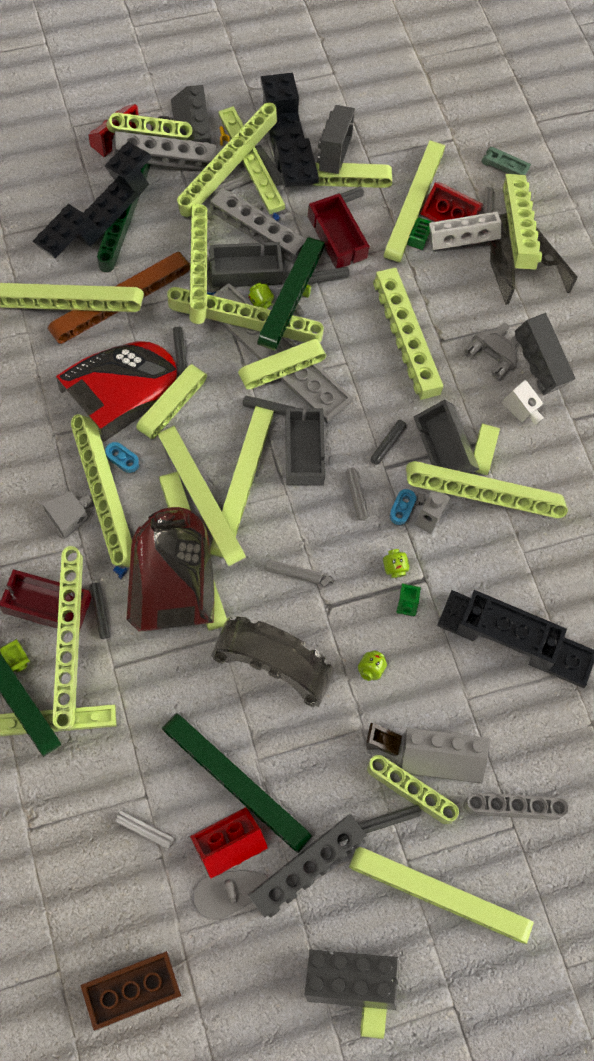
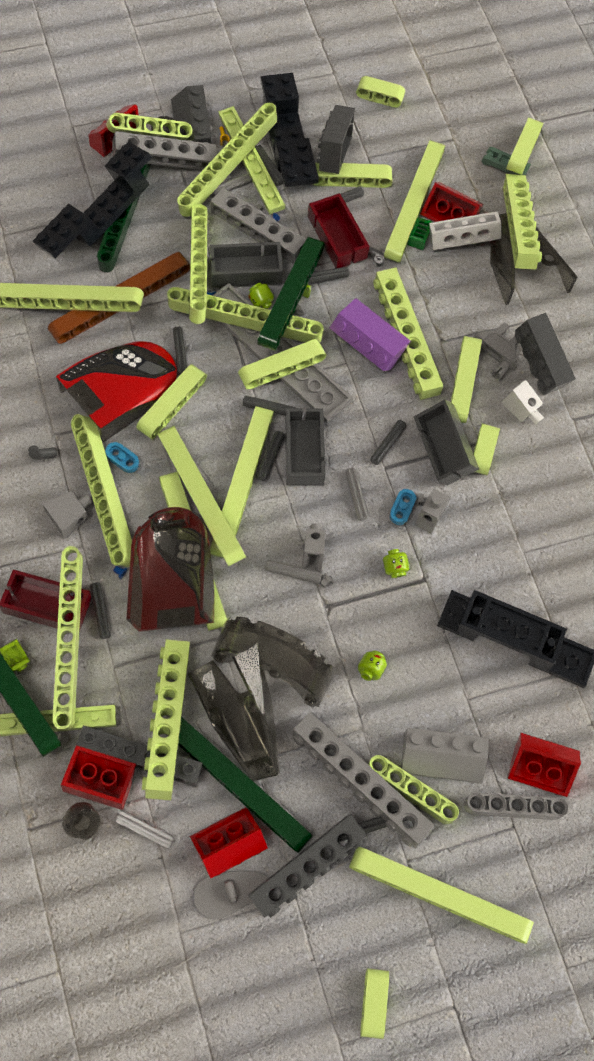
(36, 453): none -> dark grey arm
(81, 821): none -> clear smoke hair
(98, 777): none -> red slope
(130, 991): reddish brown brick -> none
(162, 787): none -> yellowish green brick
(186, 770): none -> dark grey brick
(242, 718): none -> clear smoke windscreen
(270, 455): none -> dark grey axle
(312, 726): none -> light grey brick
(315, 545): none -> light grey torso
(352, 979): dark grey piece -> none
(370, 335): none -> medium lavender slope
(377, 256): none -> dark grey arm
(380, 91): none -> yellowish green beam
(383, 740): dark brown slope -> none
(408, 600): green bracket -> none
(465, 376): none -> yellowish green beam
(486, 489): yellowish green beam -> none
(488, 200): light grey axle -> none
(524, 146): none -> yellowish green beam
(544, 764): none -> red slope

